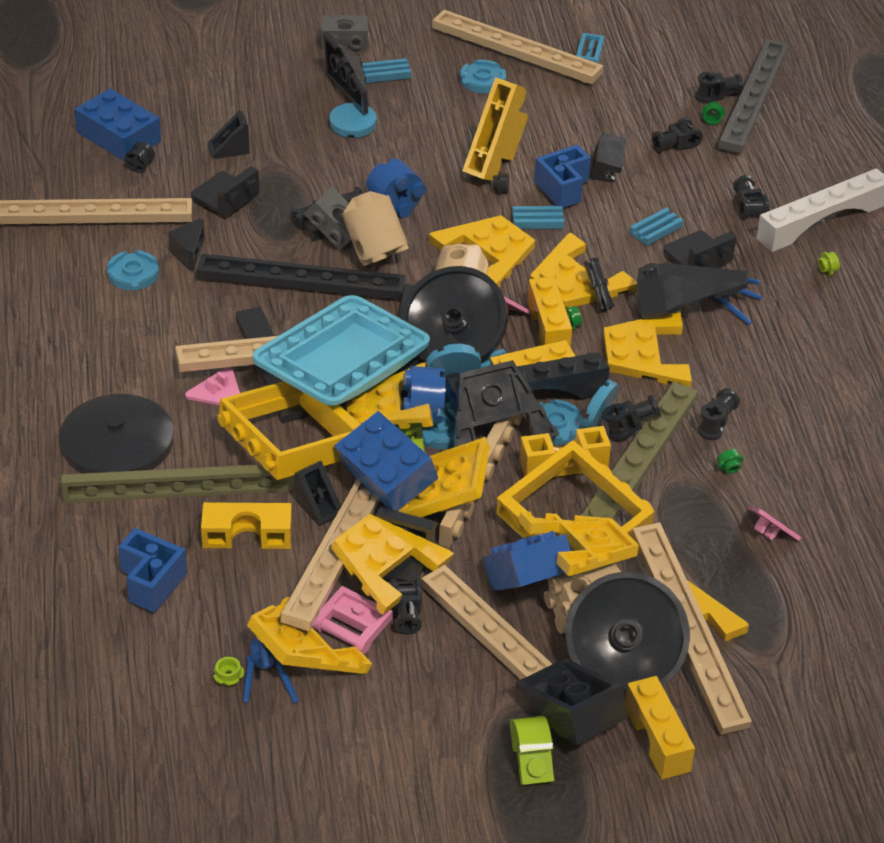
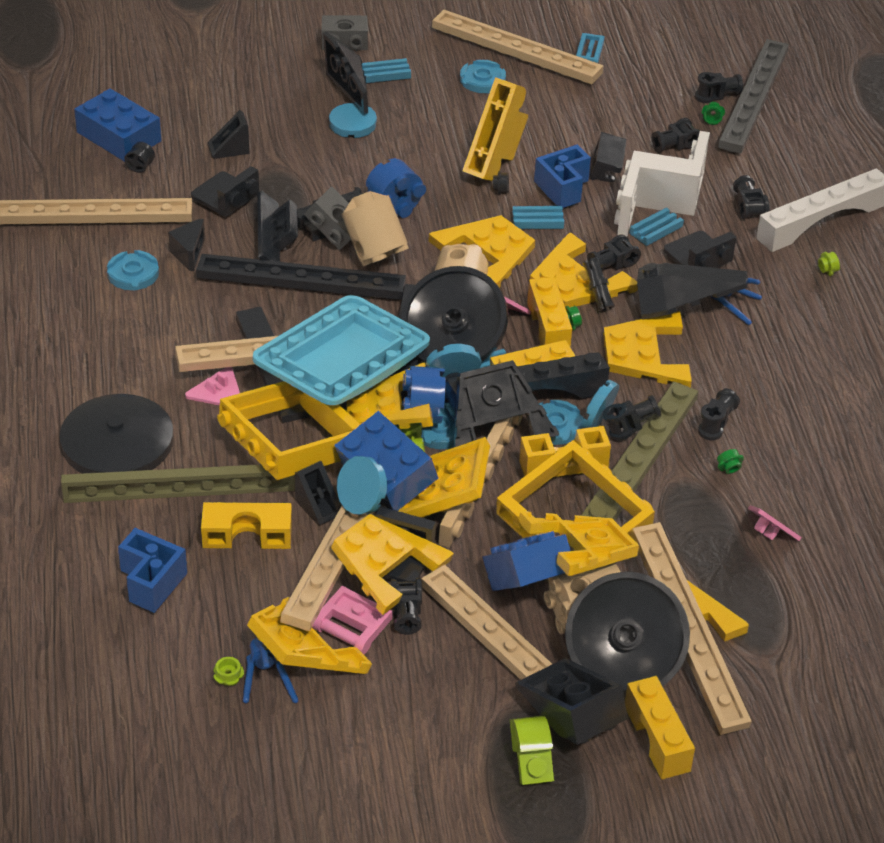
(275, 226): none -> black bracket
(361, 485): none -> dark azure tile
(616, 253): none -> black connector
(661, 182): none -> white bracket

